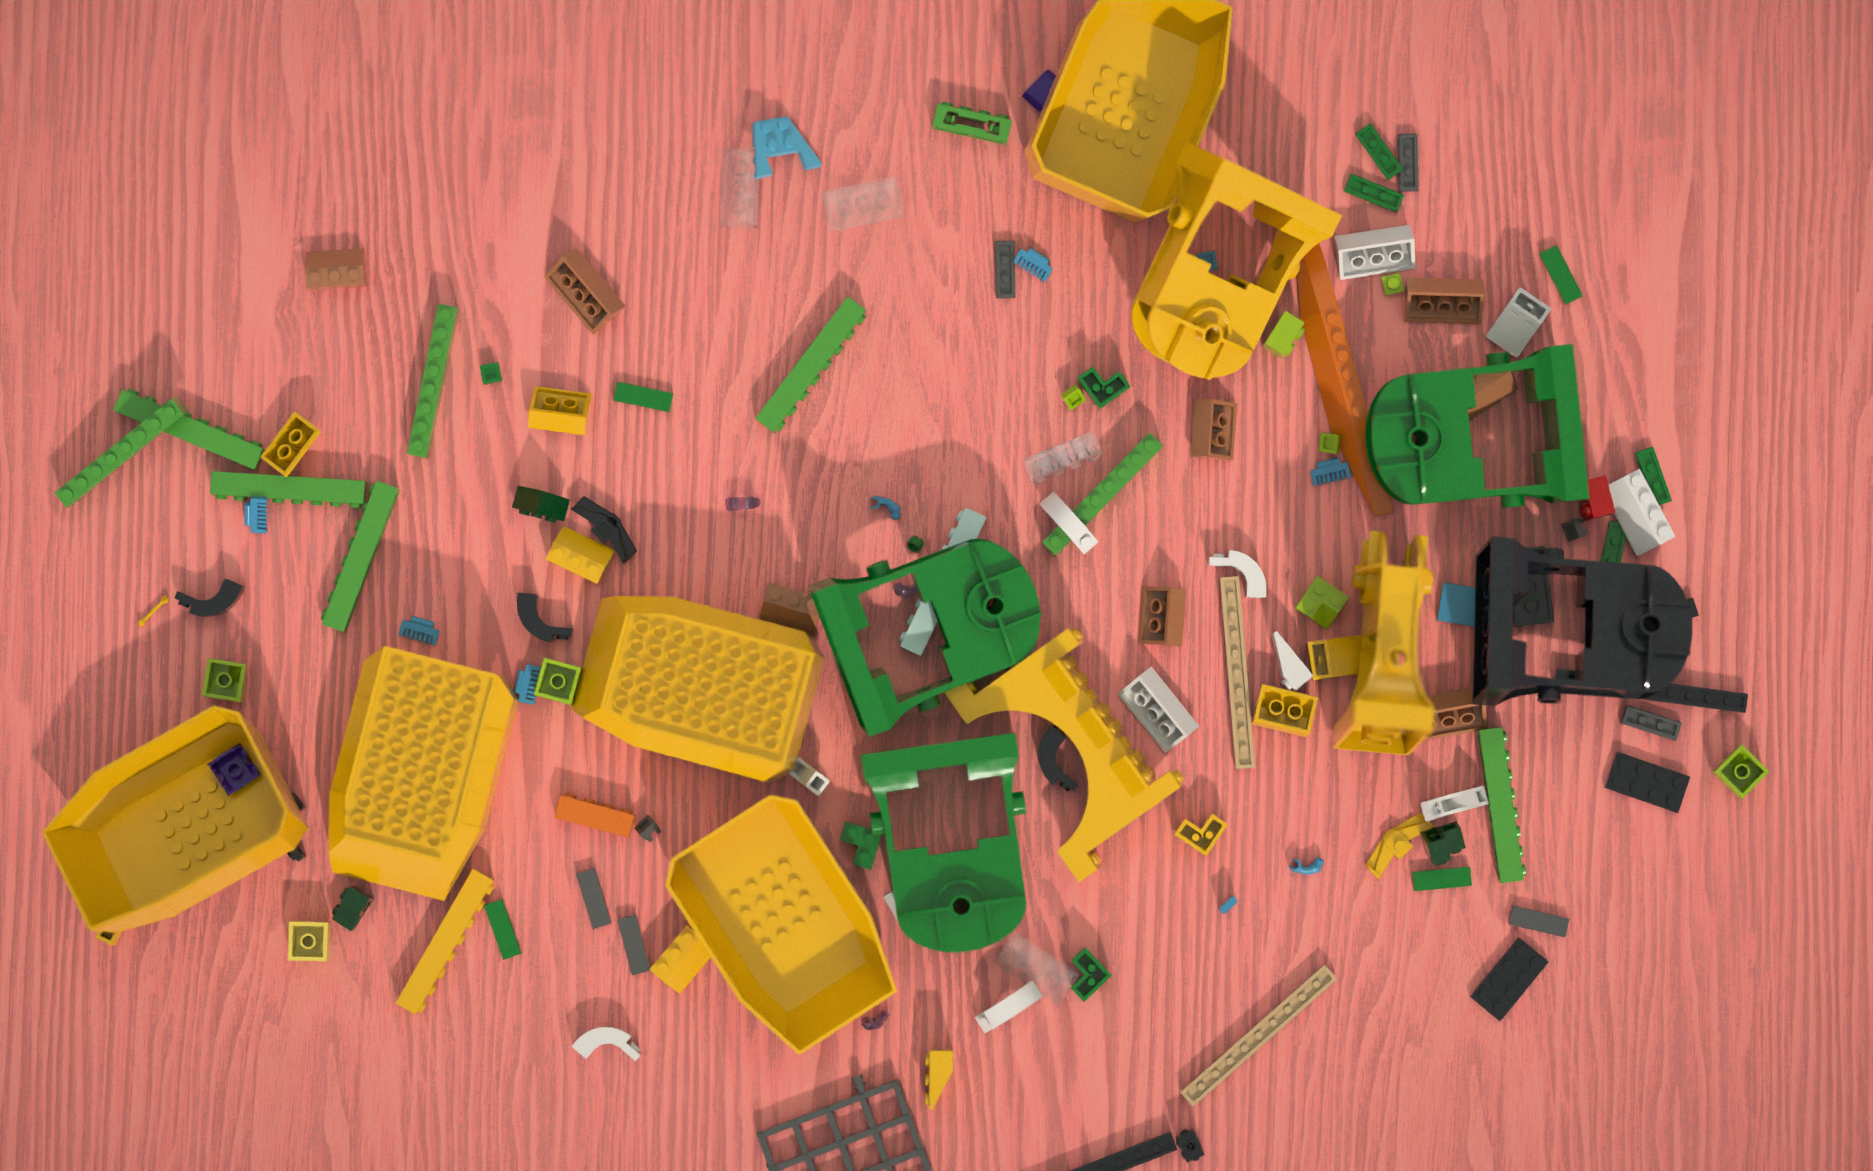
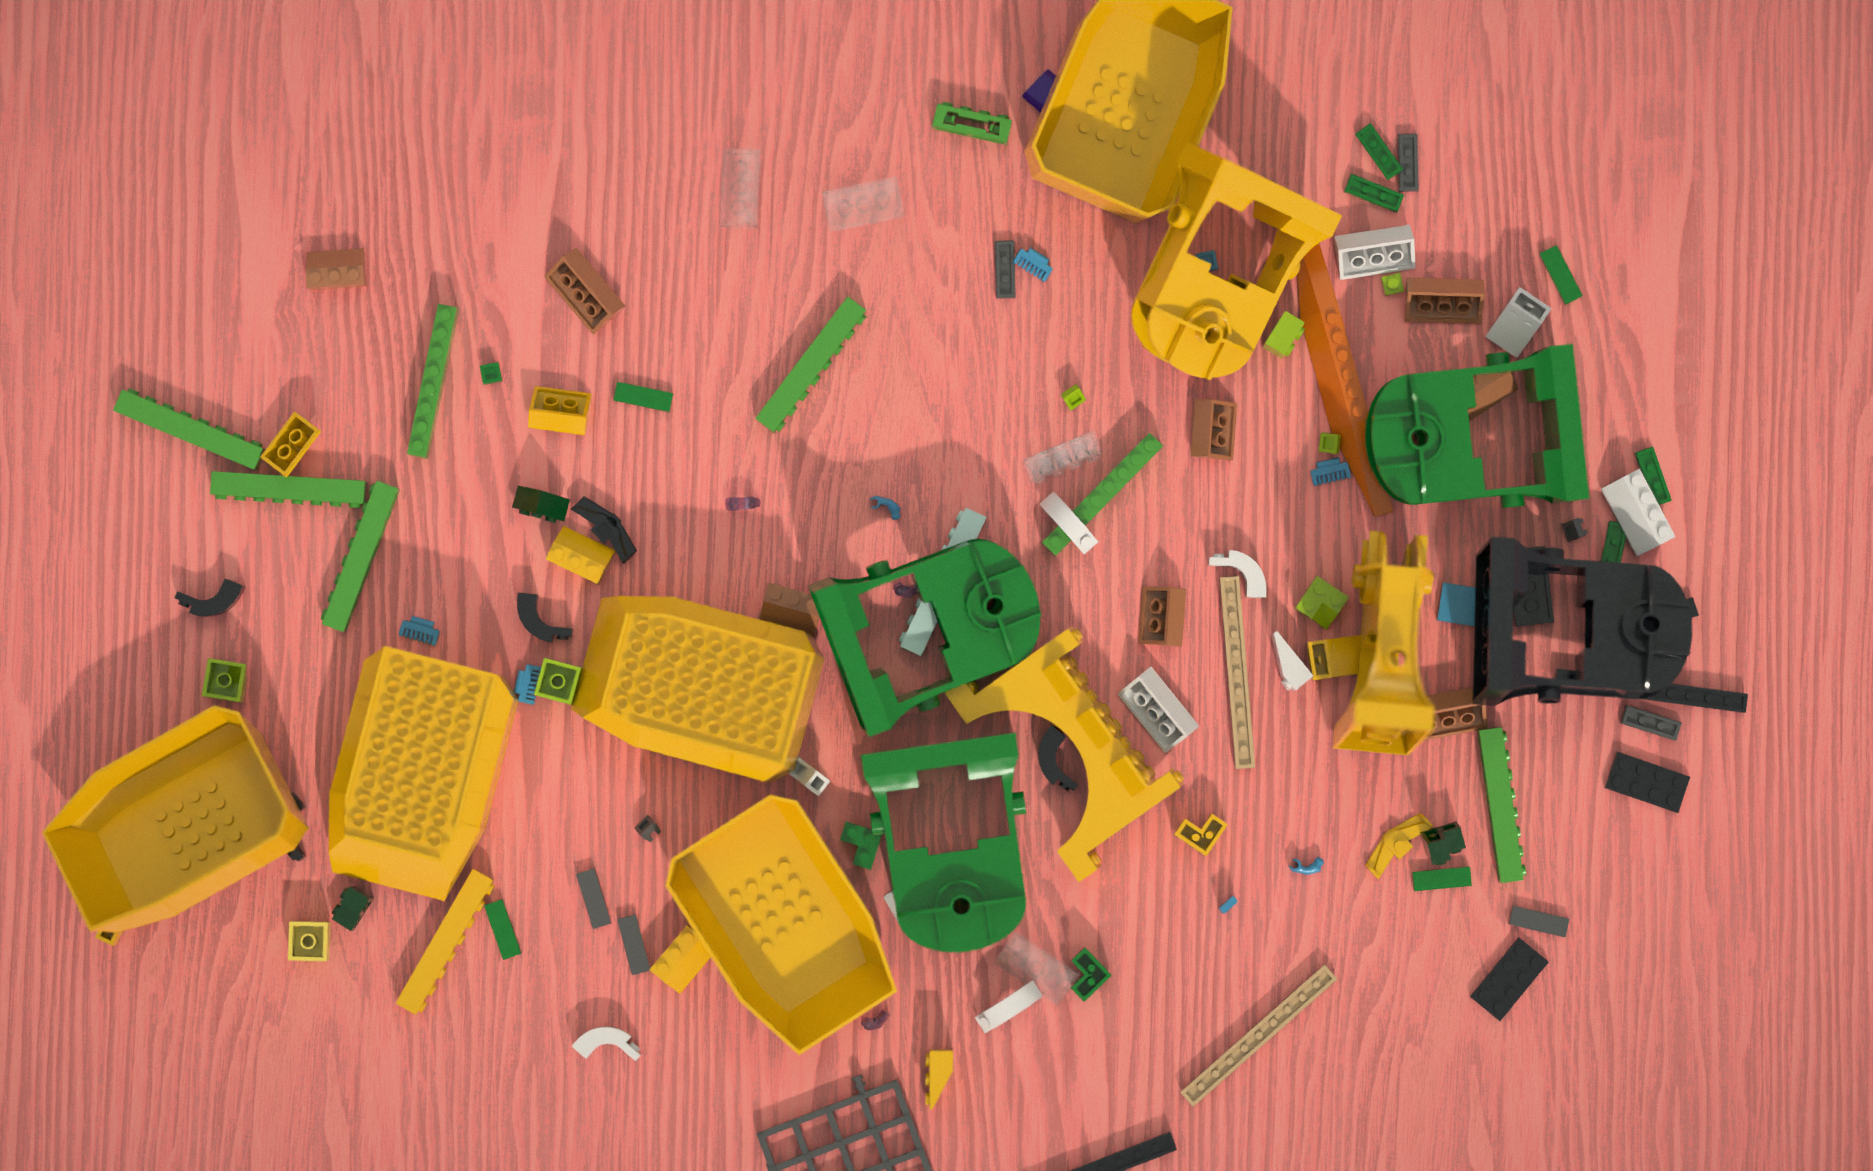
(121, 452): bright green brick -> none
(164, 600): yellow hinge -> none
(234, 769): dark purple slope -> none
(253, 516): dark azure piece -> none
(594, 815): orange brick -> none
(779, 138): medium azure wing -> none
(915, 544): green hinge -> none
(1102, 392): green brick -> none
(1183, 1140): black head -> none
(1284, 710): yellow slope -> none
(1454, 803): white arch -> none
(1599, 501): red brick -> none
(1740, 772): lime slope -> none

